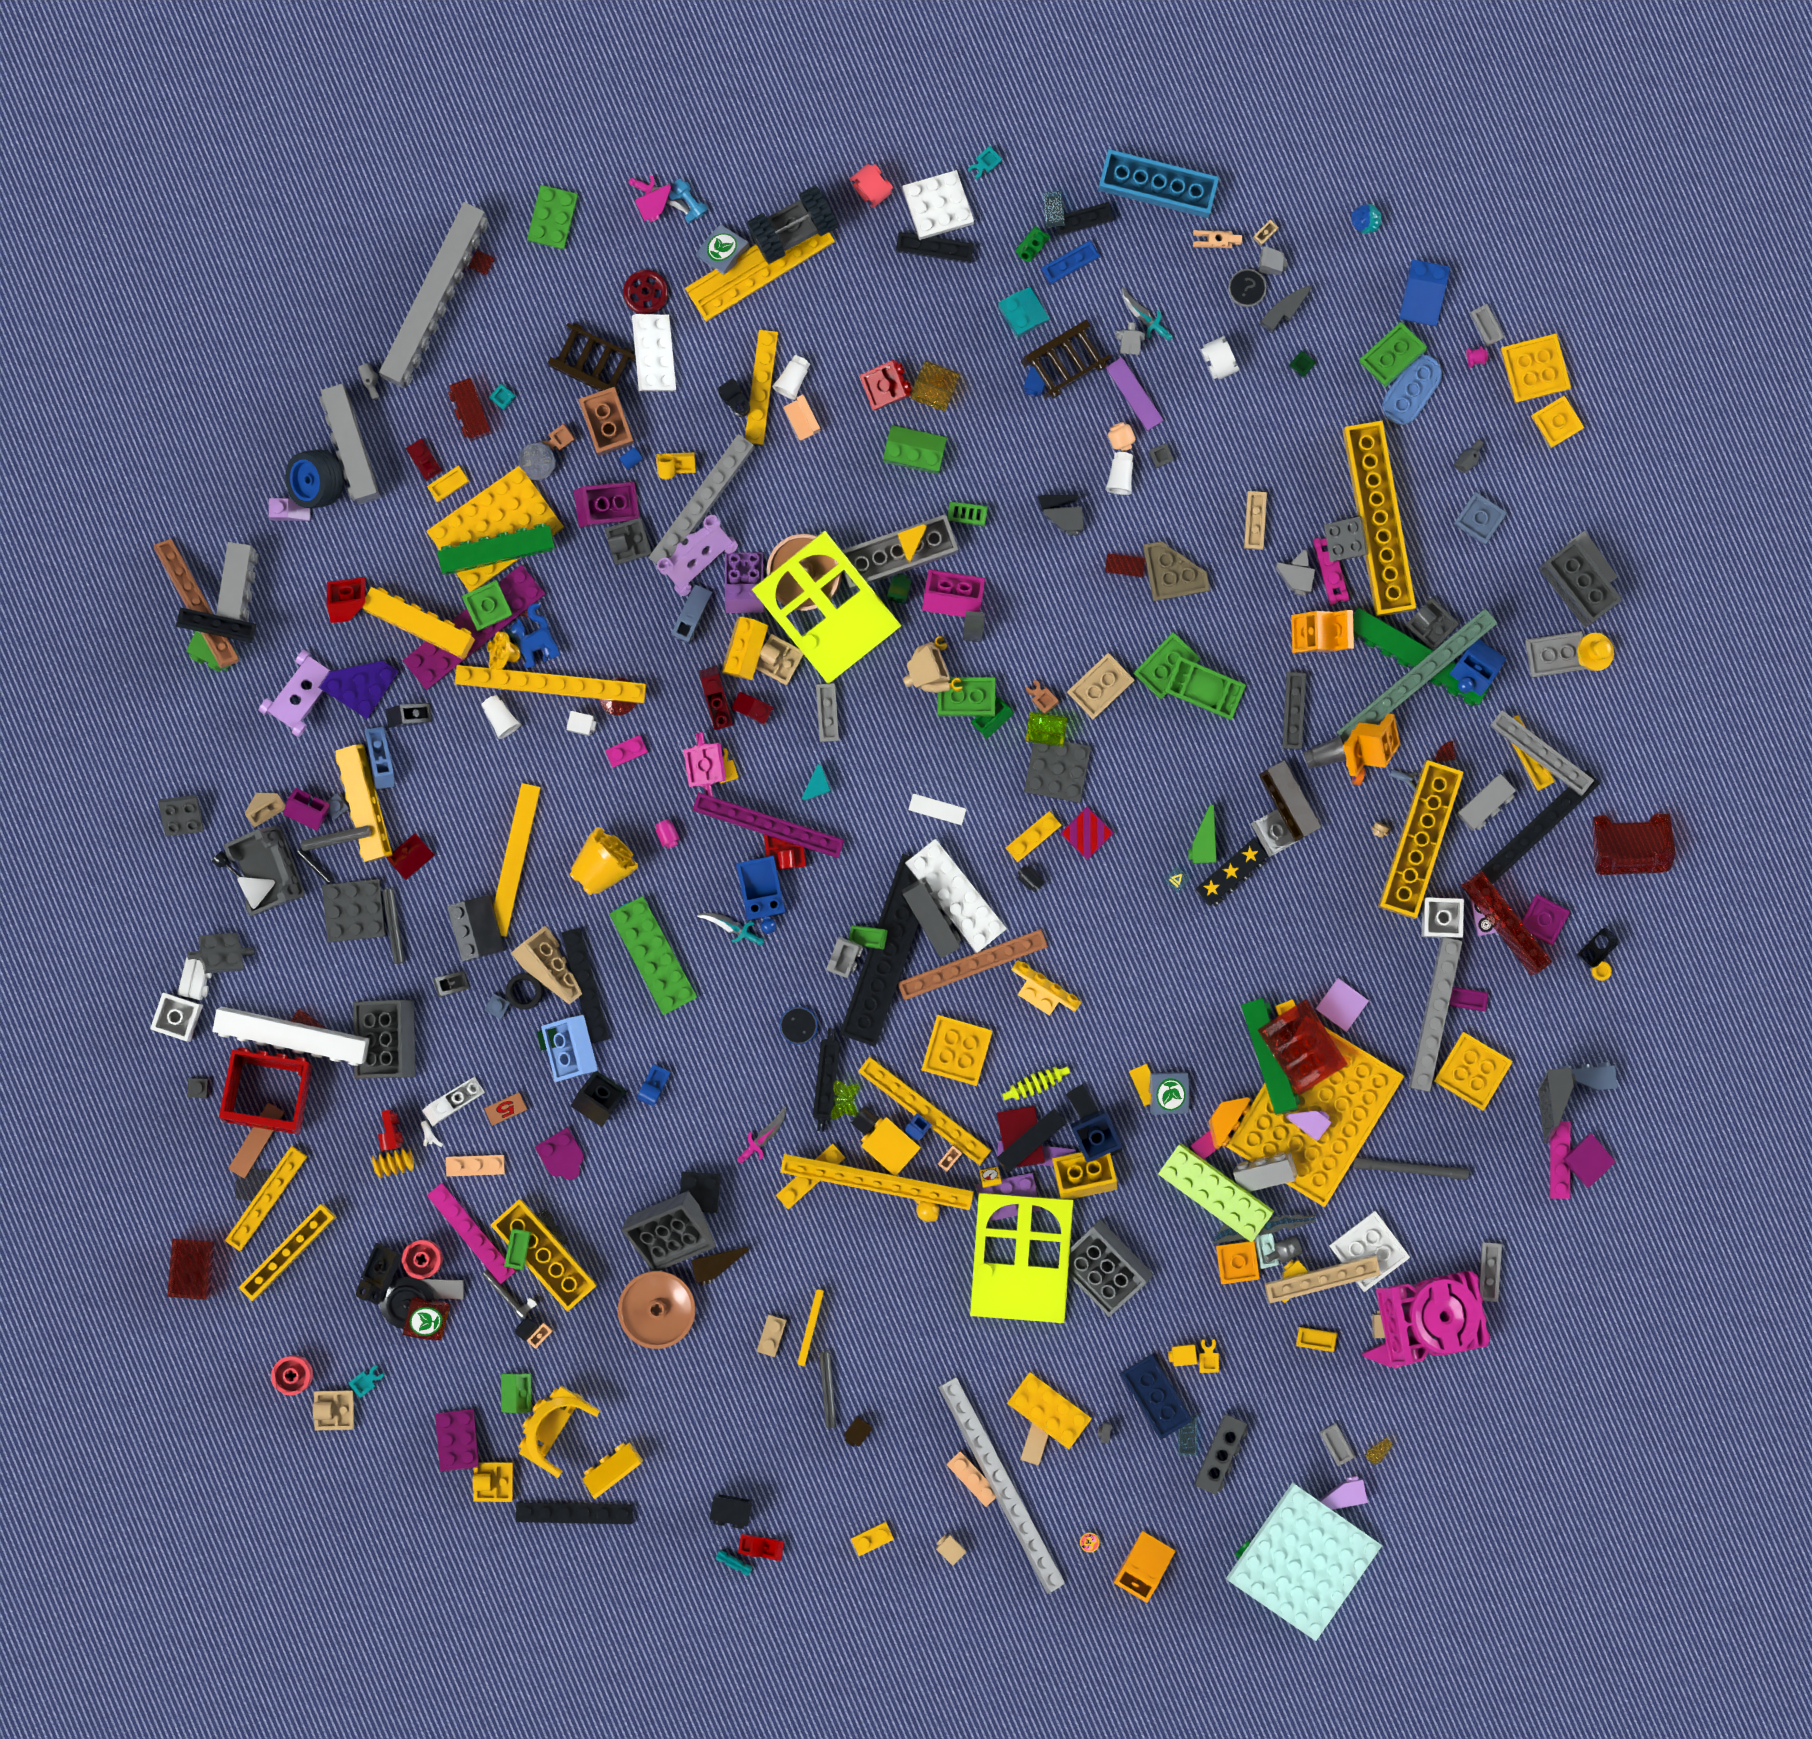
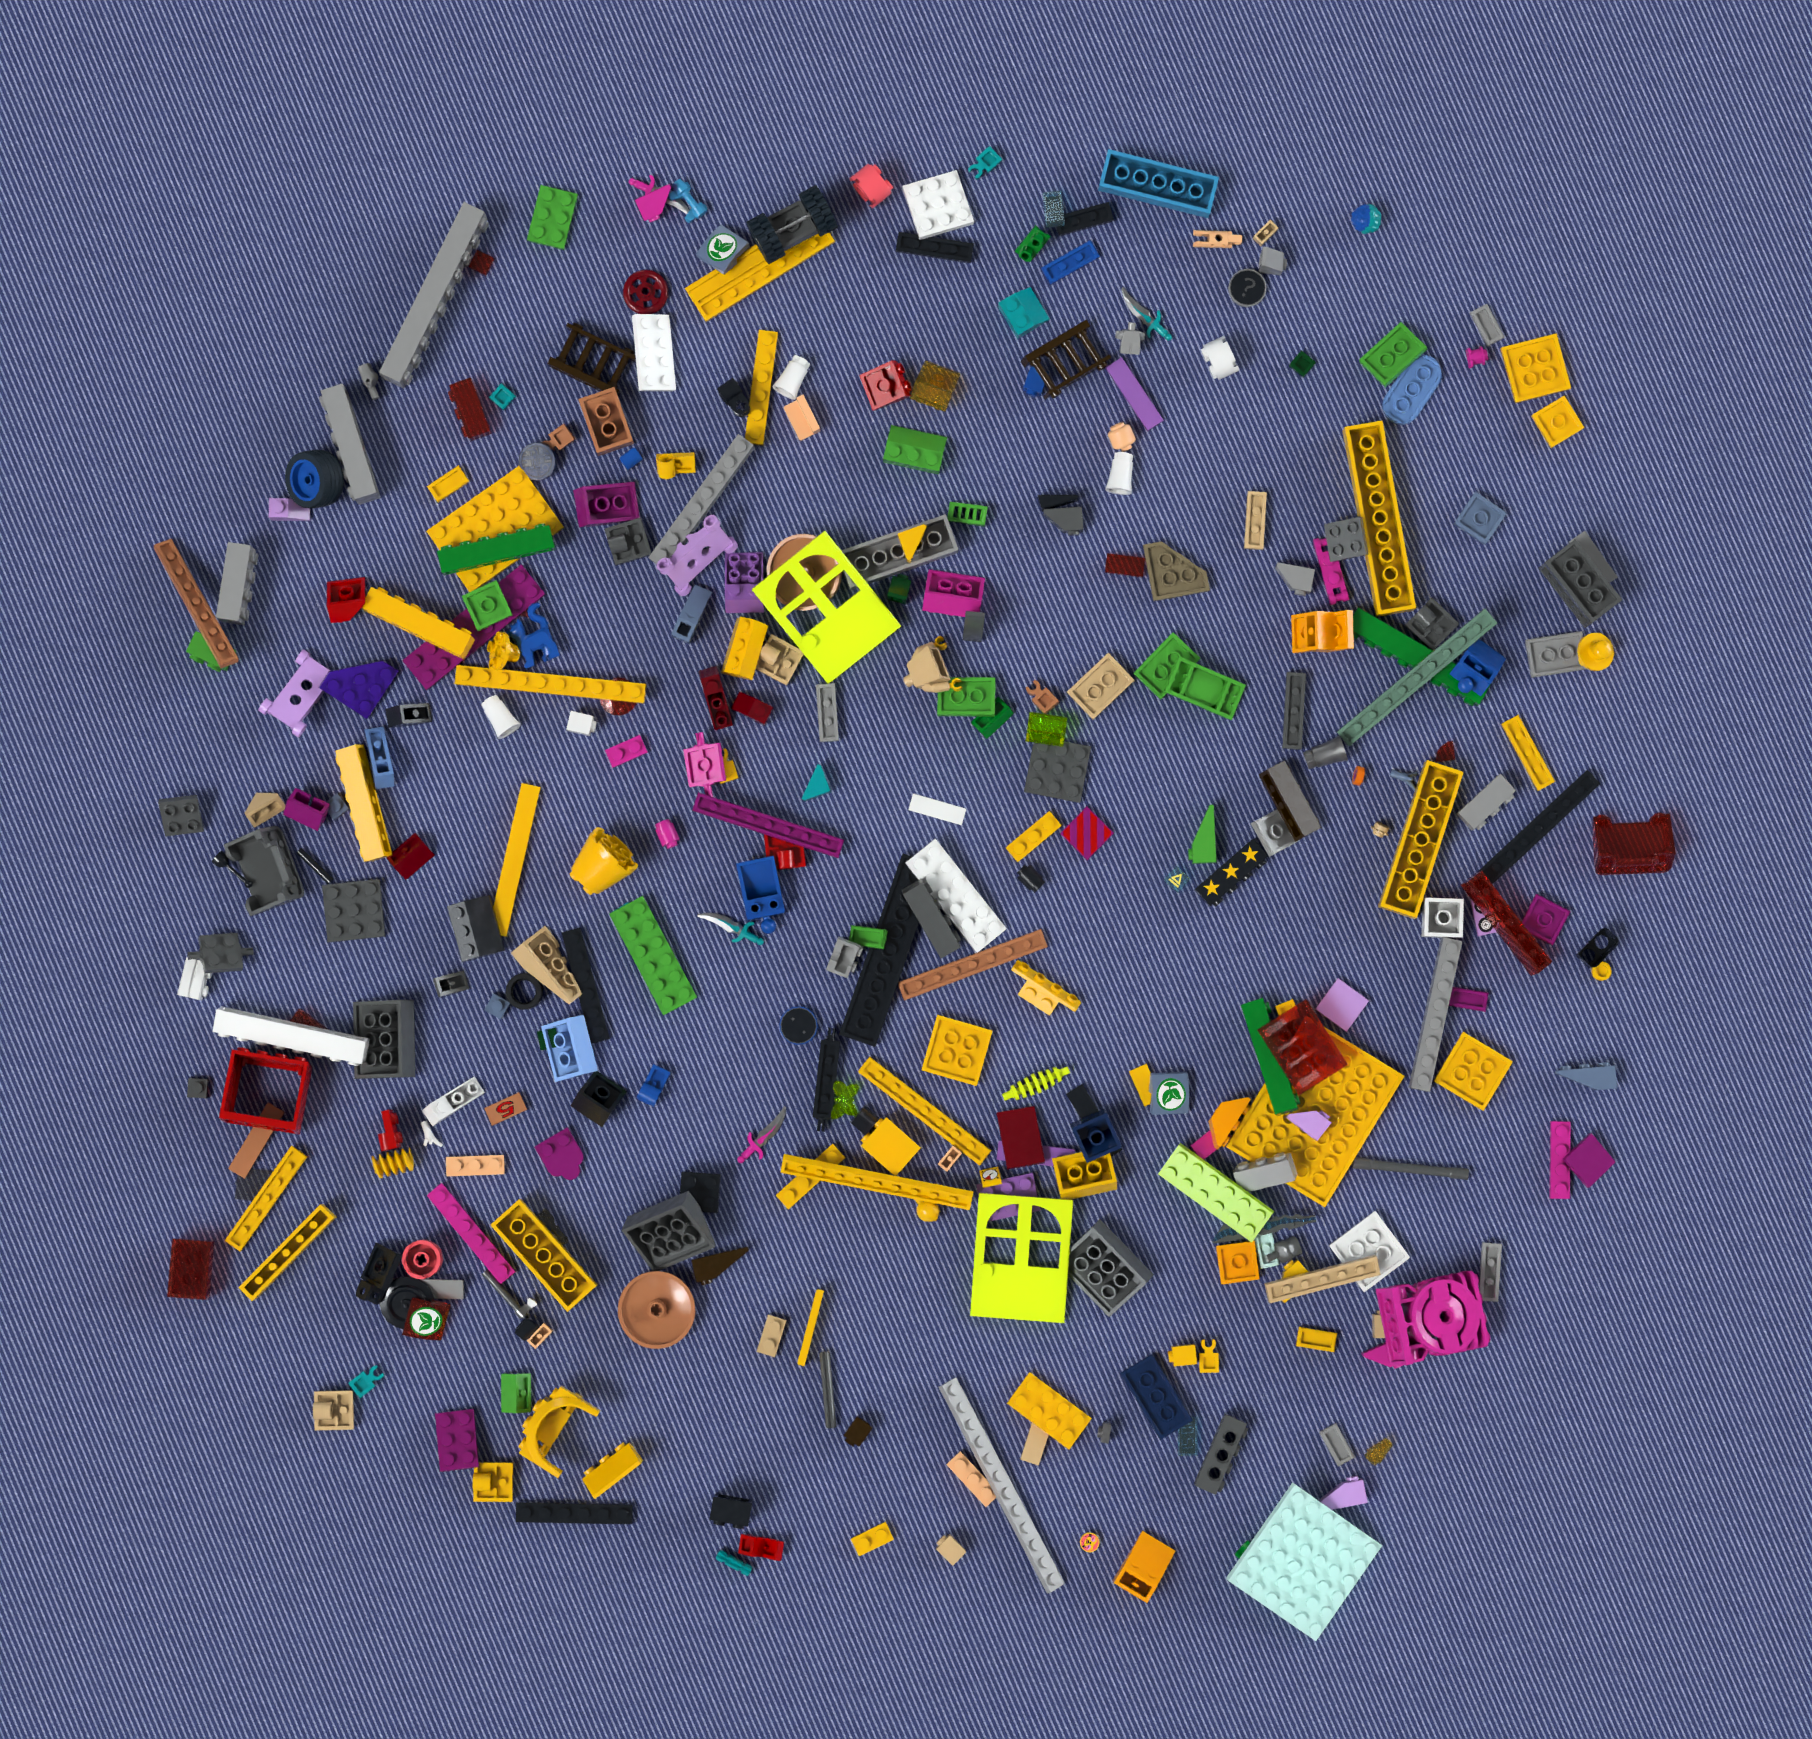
(176, 1017): white brick -> none
(216, 625): black tile -> none
(255, 889): white sticker -> none
(285, 1384): coral brick -> none
(336, 838): dark grey axle -> none
(393, 926): dark grey axle -> none
(423, 459): dark red plate -> none
(517, 1249): bright green tile -> none
(917, 1127): blue brick -> none
(1031, 1140): black tile -> none
(1161, 455): dark grey plate -> none
(1284, 309): dark grey slope -> none
(1301, 560): light grey slope -> none
(1371, 745): light orange bracket -> none
(1424, 292): blue slope -> none
(1468, 458): dark grey piece -> none
(1541, 753): light grey plate -> none
(1553, 1098): dark grey slope -> none

